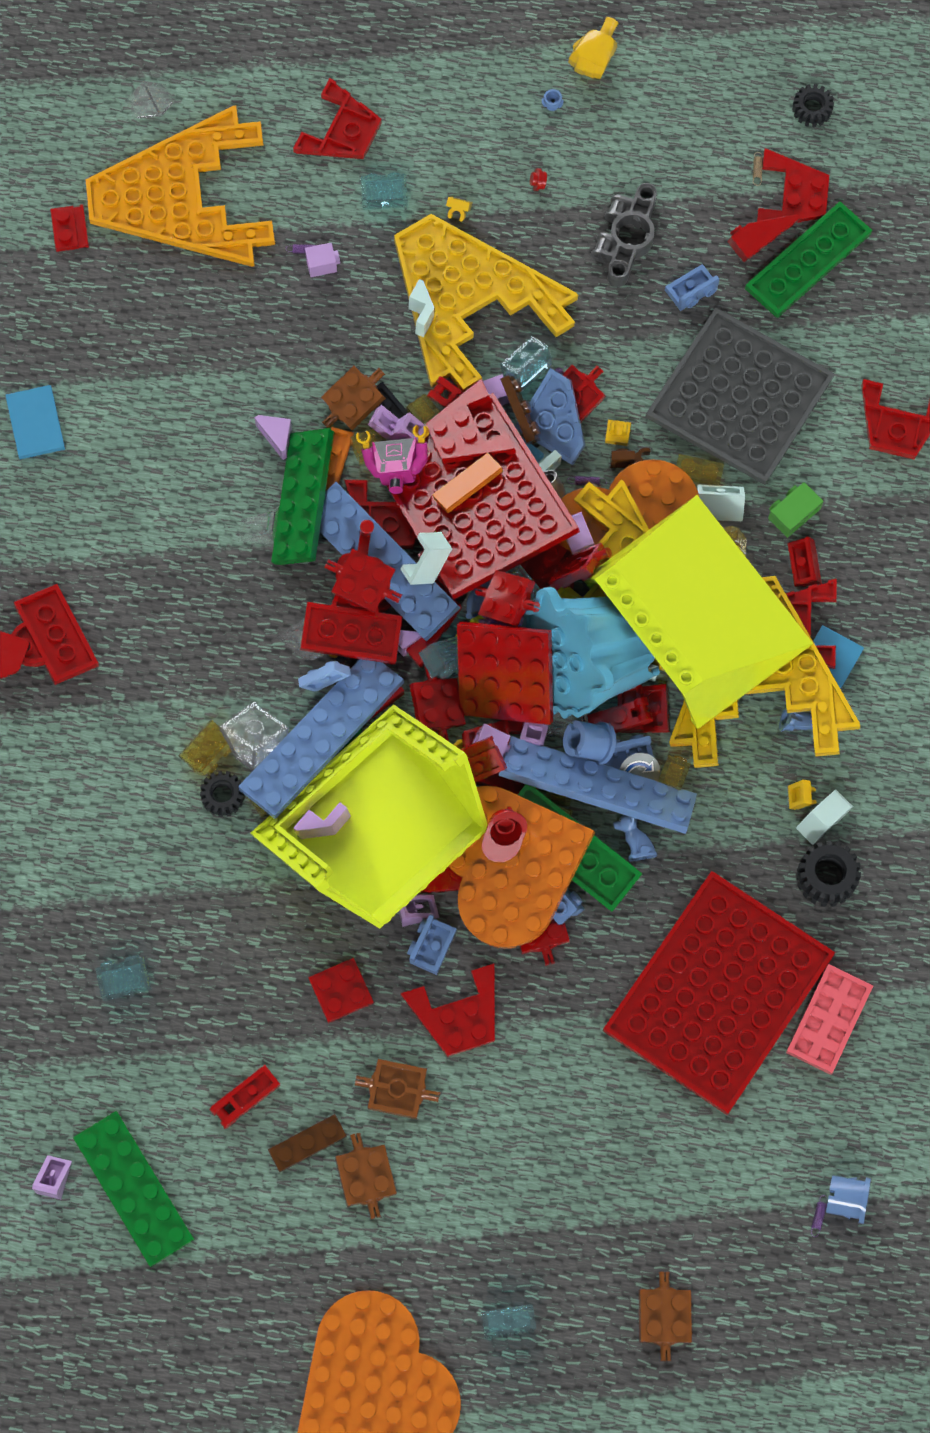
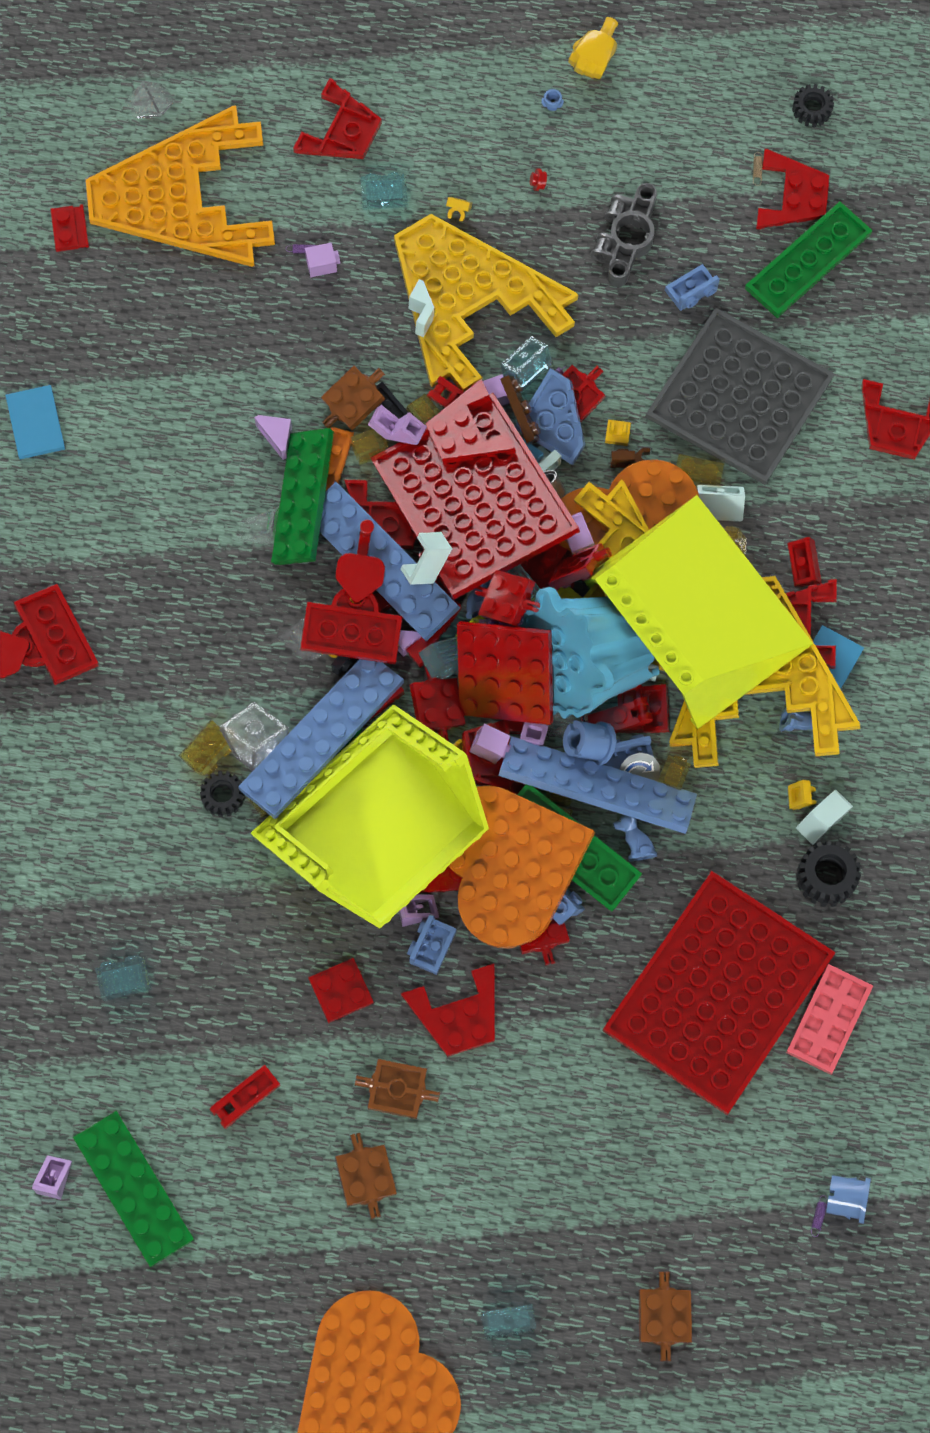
(307, 1143): reddish brown plate -> none
(313, 826): lavender slope -> none
(324, 676): light blue plate -> none
(363, 580): red plate -> none
(396, 460): dark pink torso -> none
(467, 483): orange tile -> none
(484, 758): red plate -> none
(504, 835): red piece -> none
(580, 480): medium lavender piece -> none
(756, 235): red slope -> none
(795, 509): bright green brick -> none

